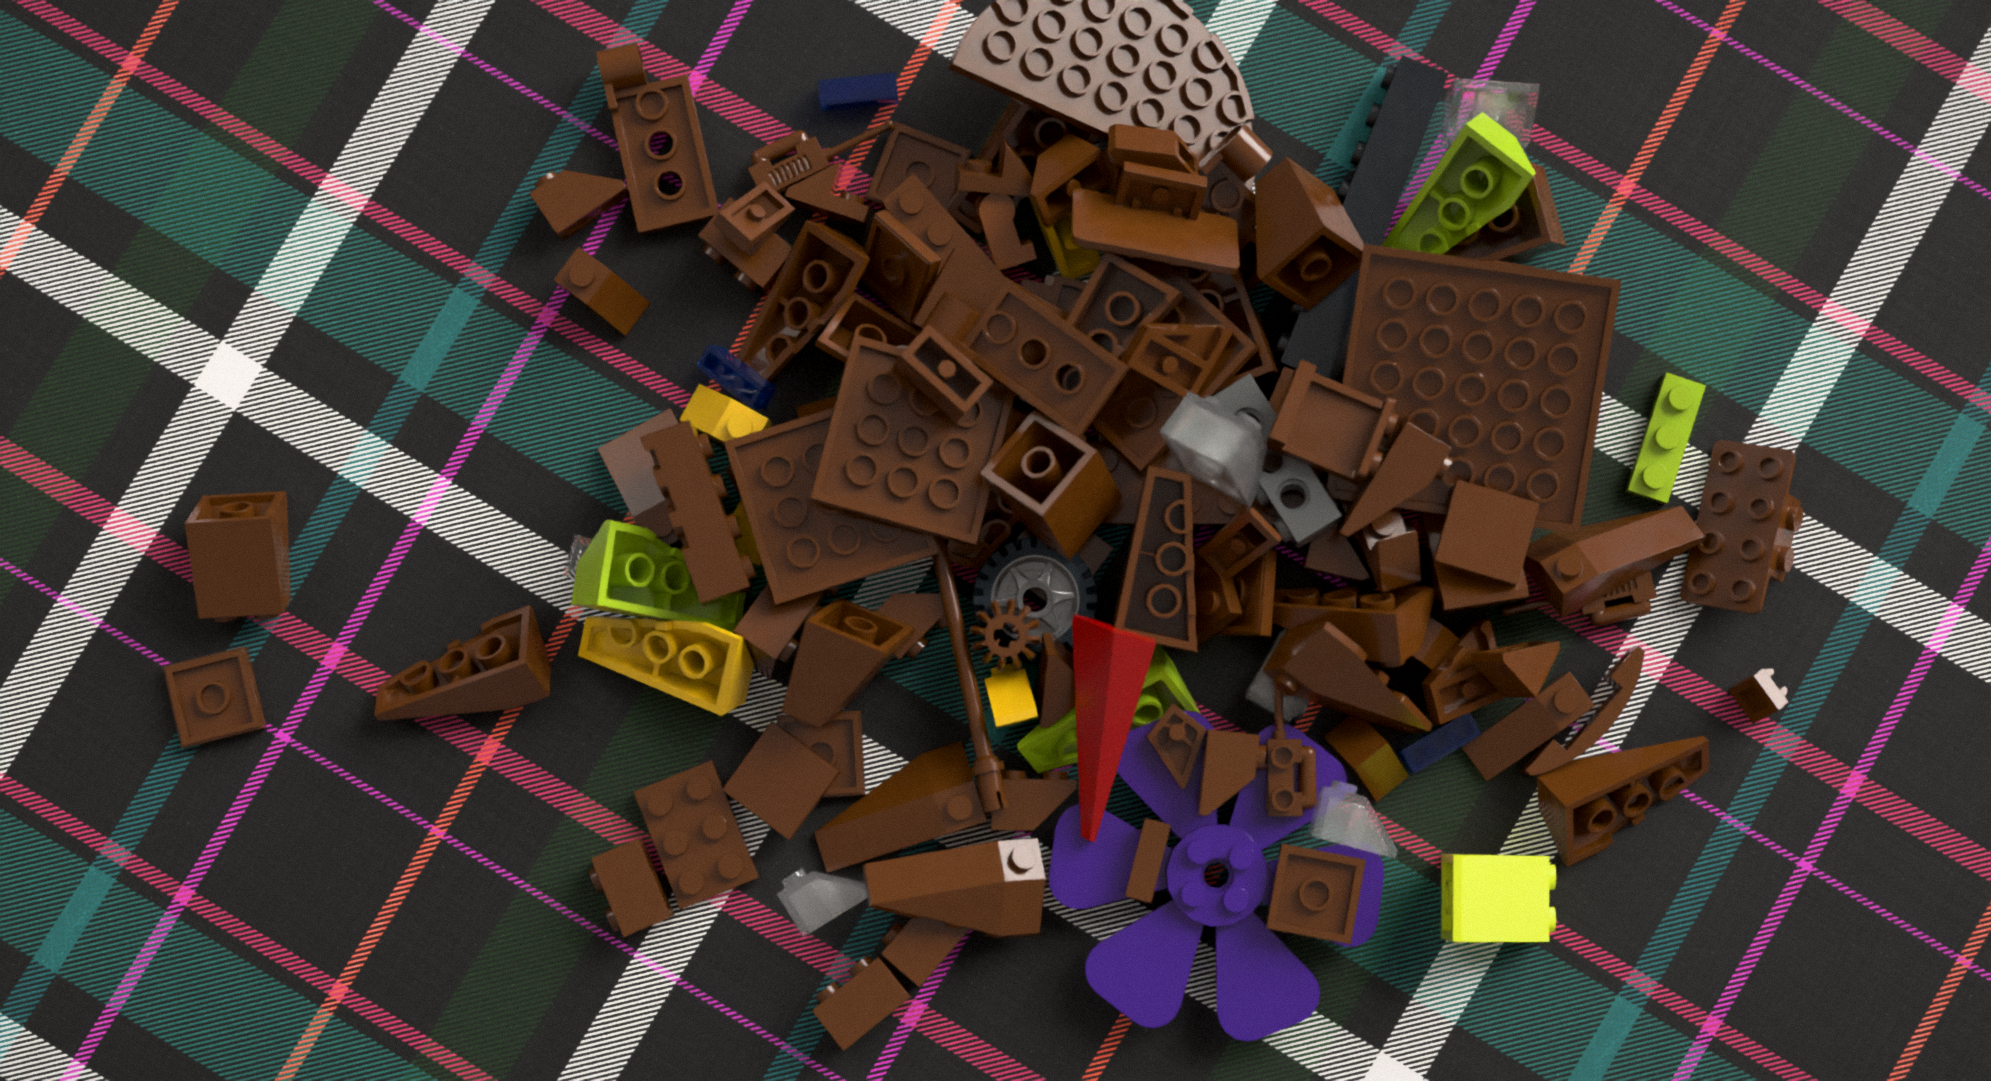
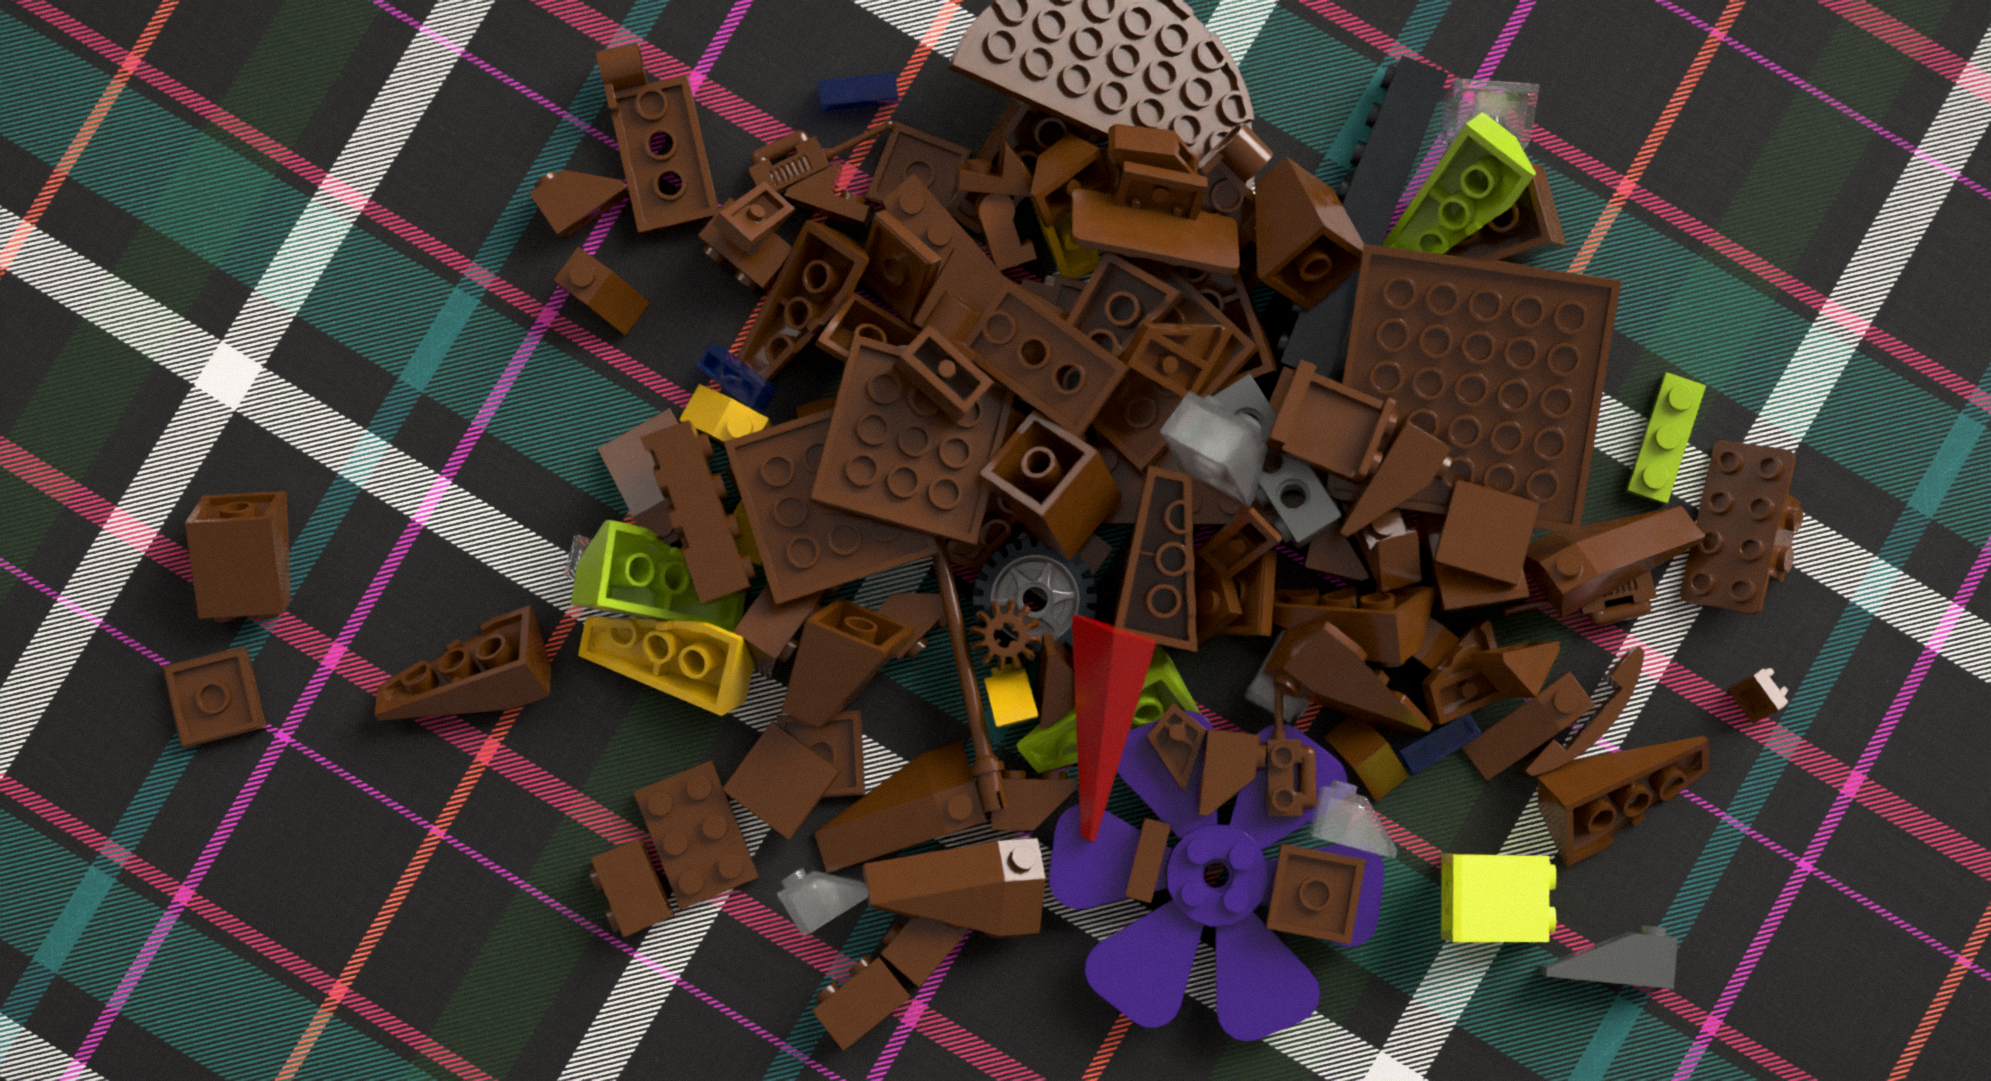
(1625, 959): none -> dark grey slope

